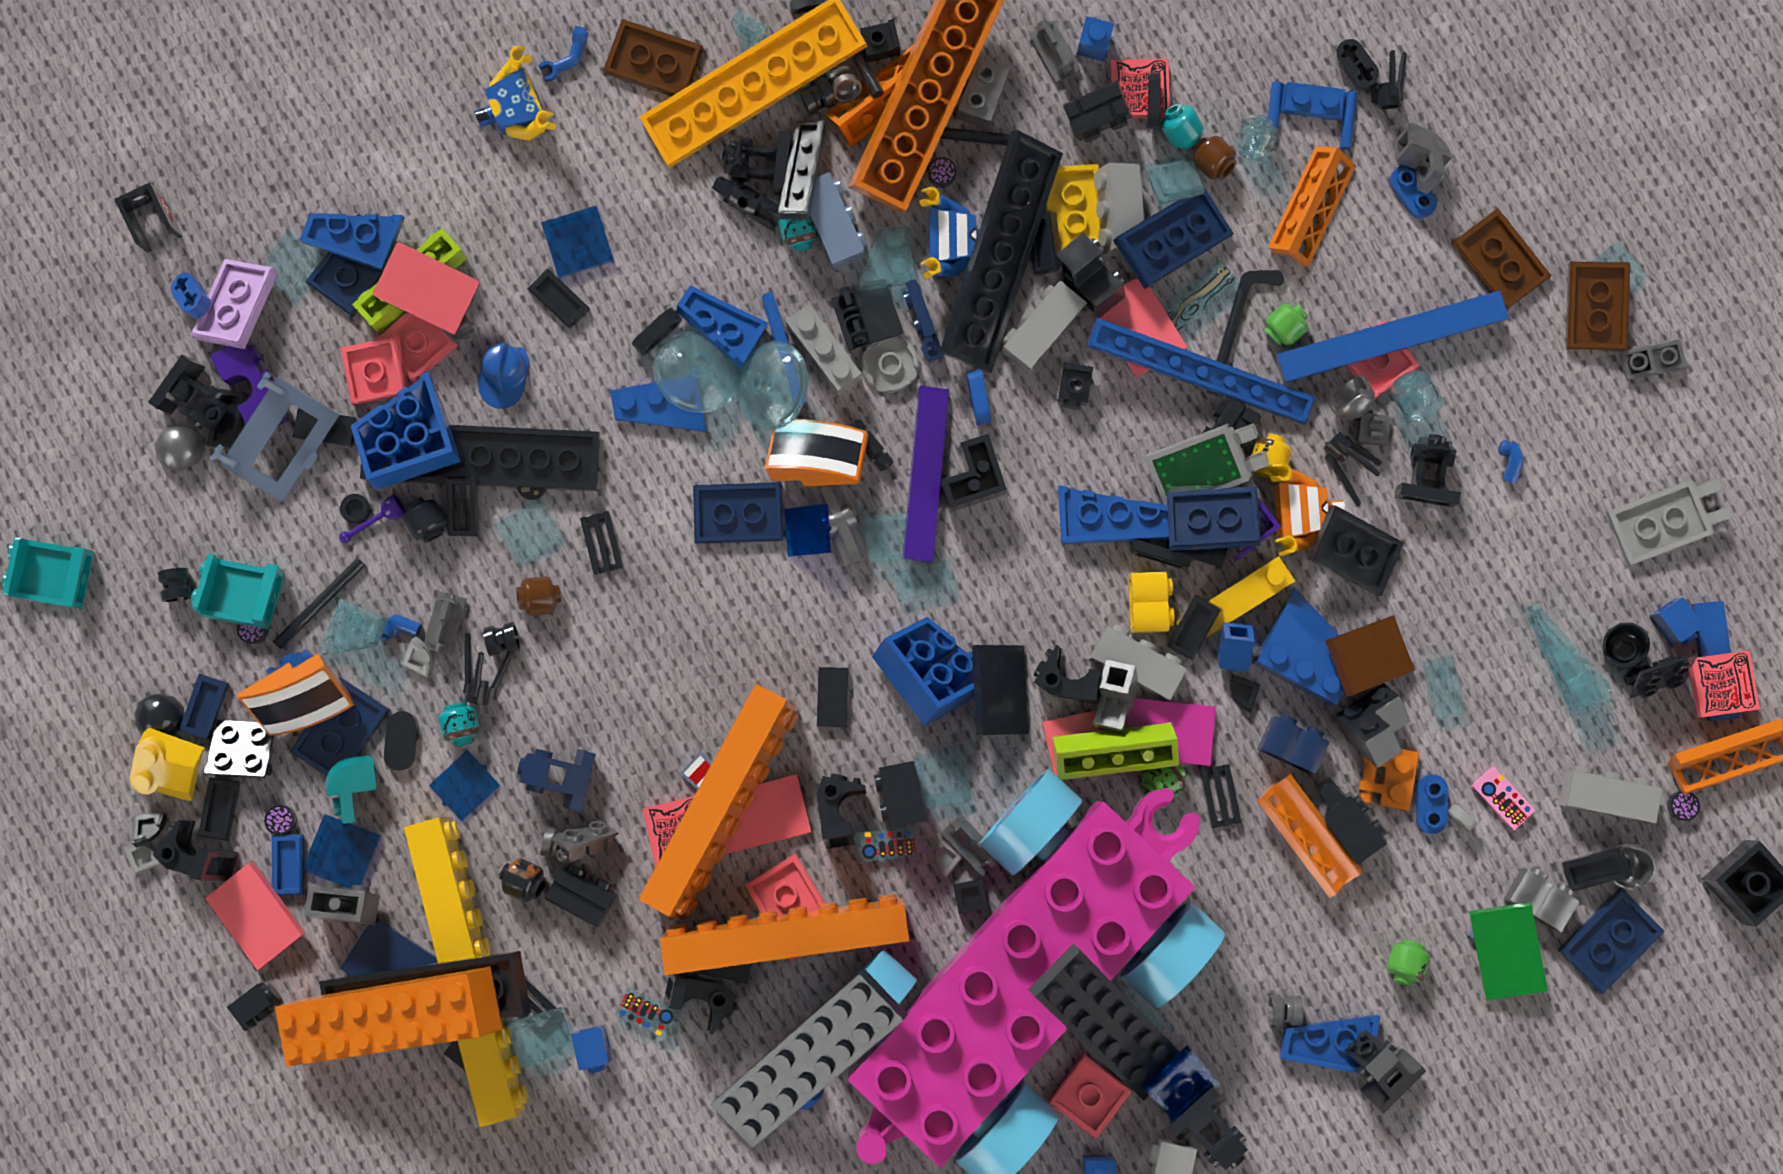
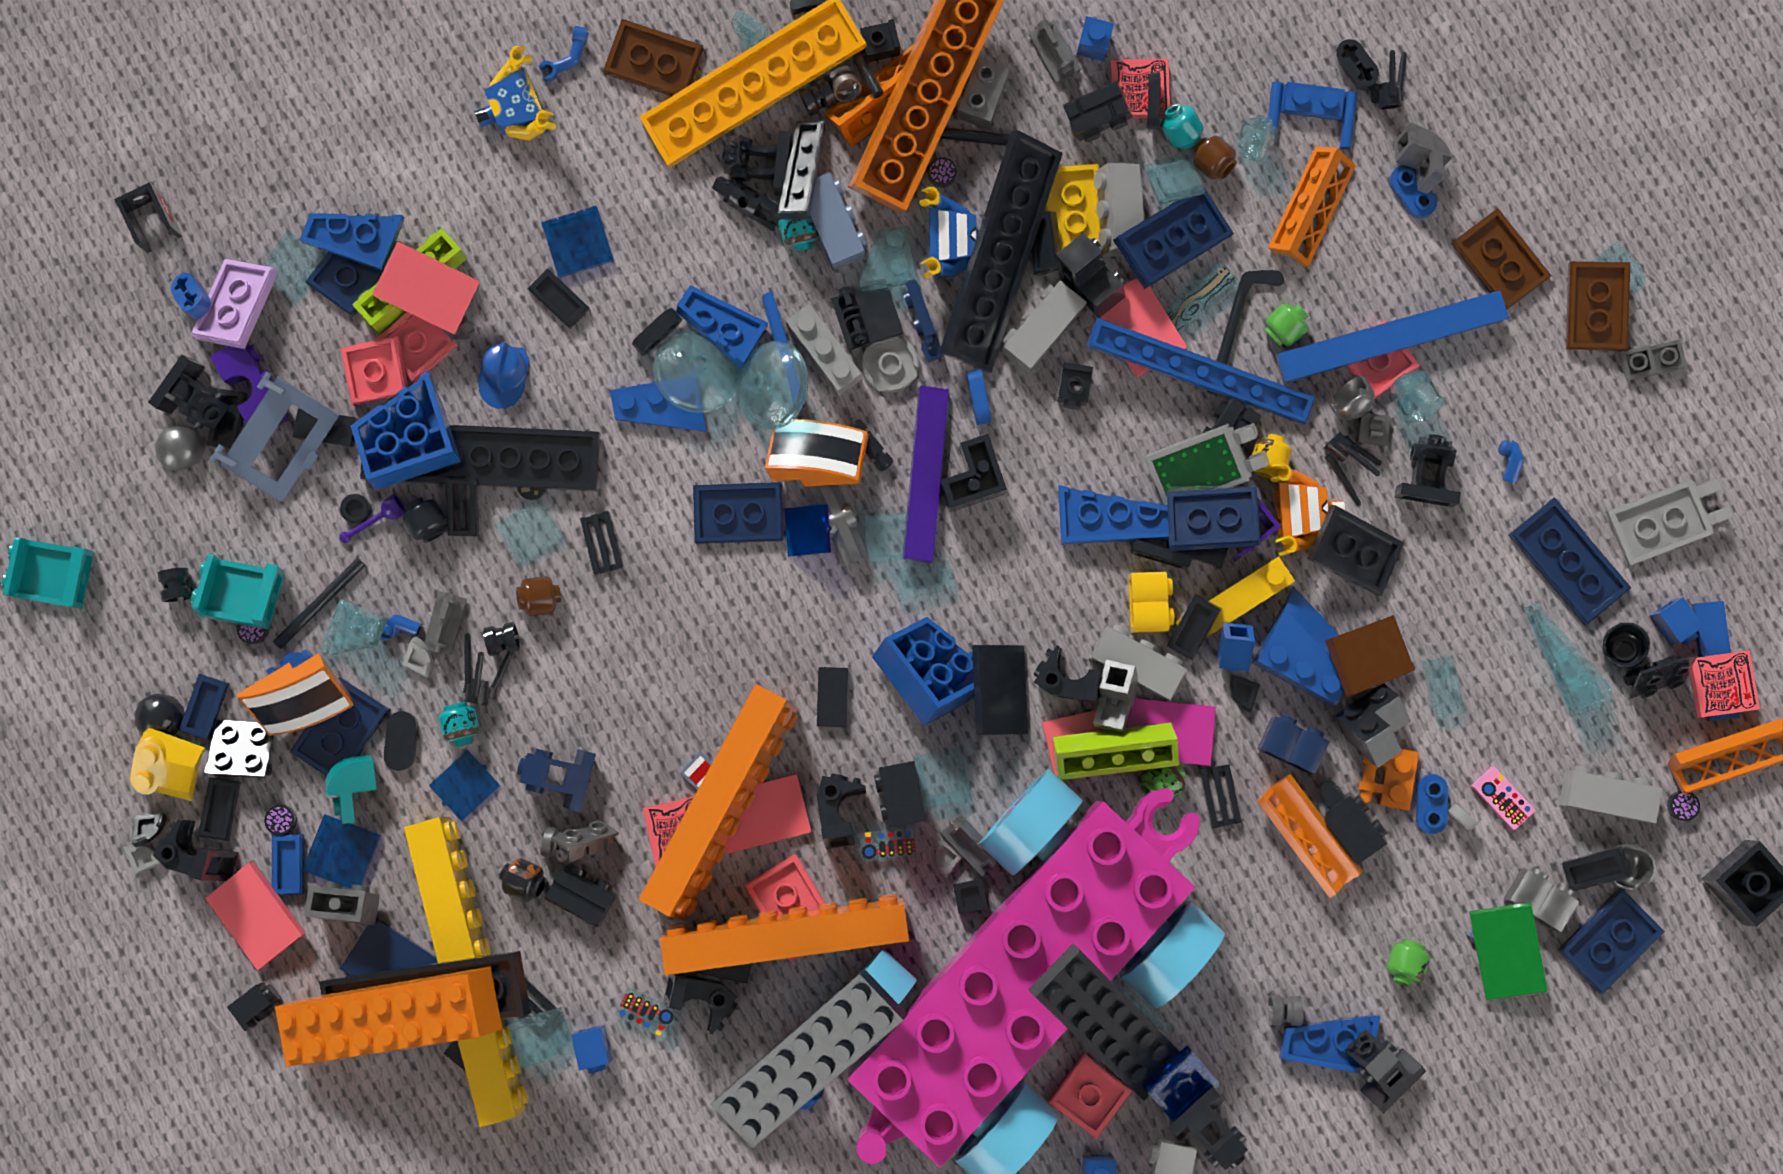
(1569, 561): none -> dark blue tile

